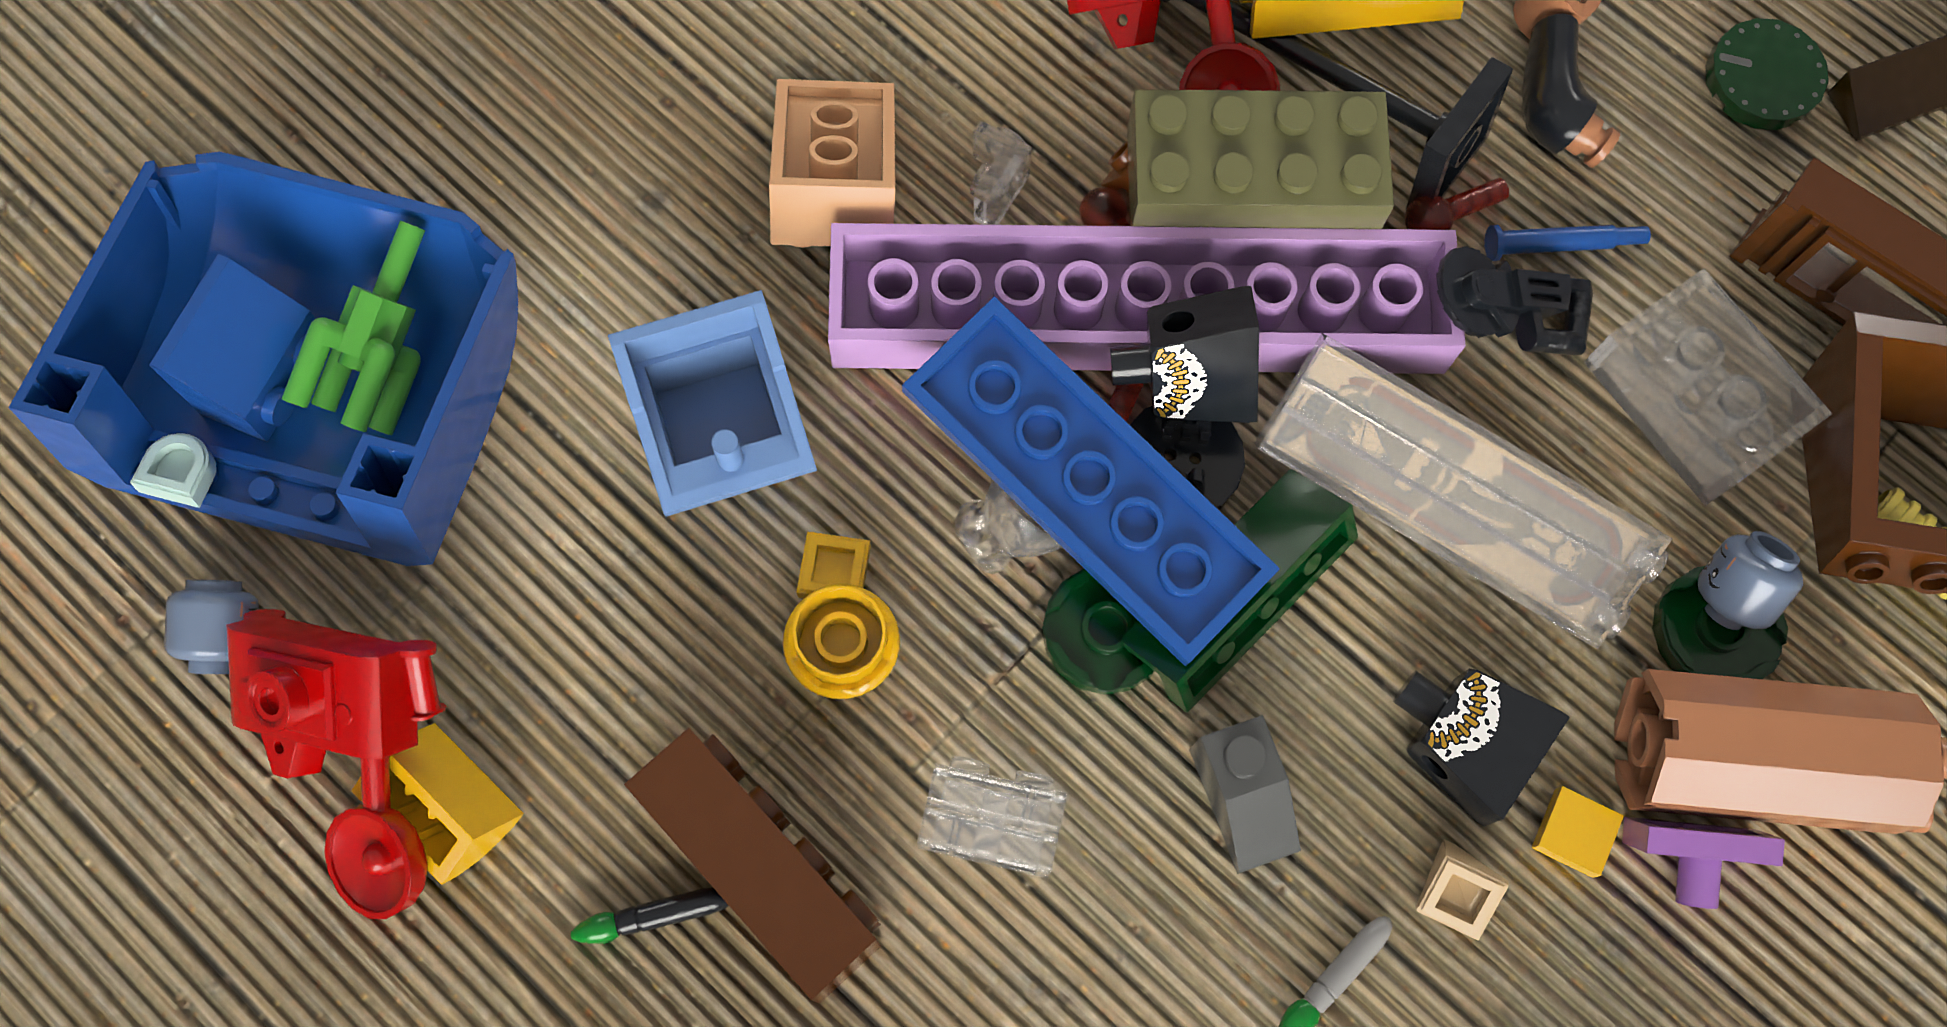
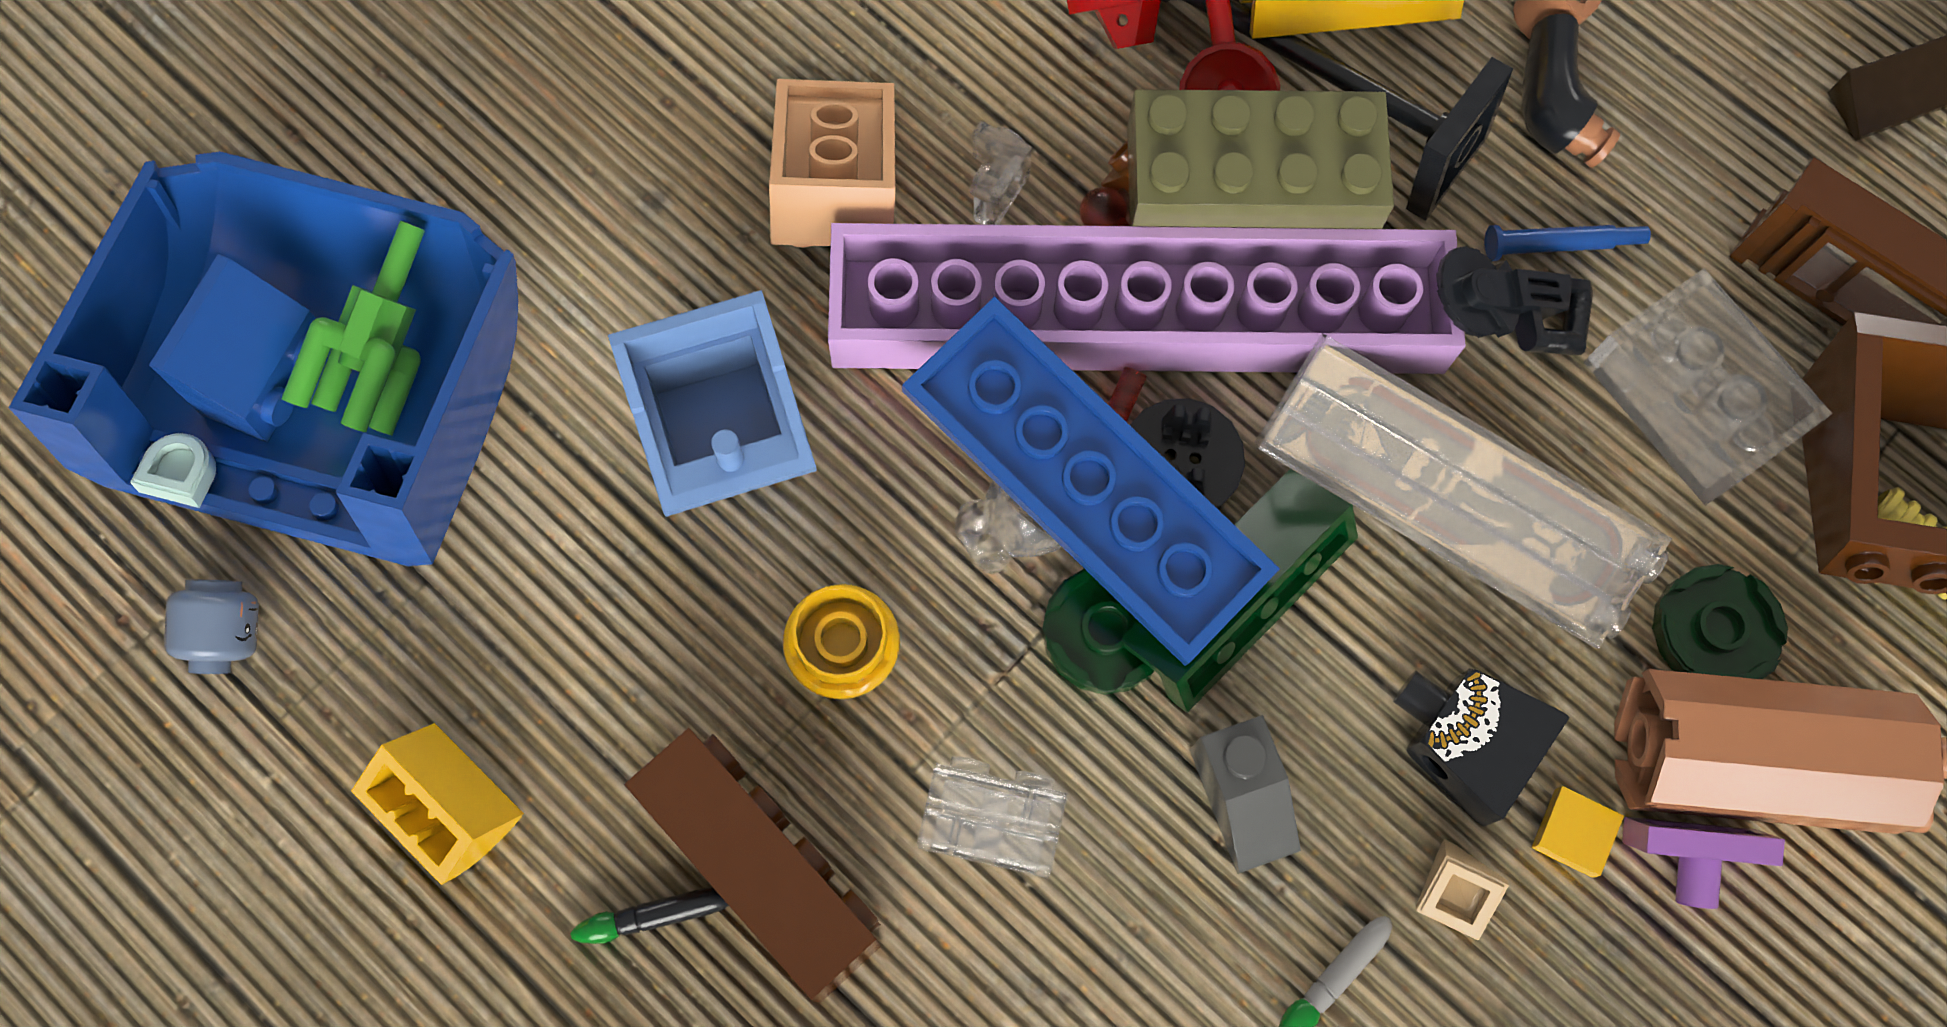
(351, 696): red piece -> none
(832, 561): yellow tile -> none
(1198, 358): black torso -> none
(1441, 213): clear red bar -> none
(1750, 581): sand blue head -> none
(1767, 73): dark green tile -> none

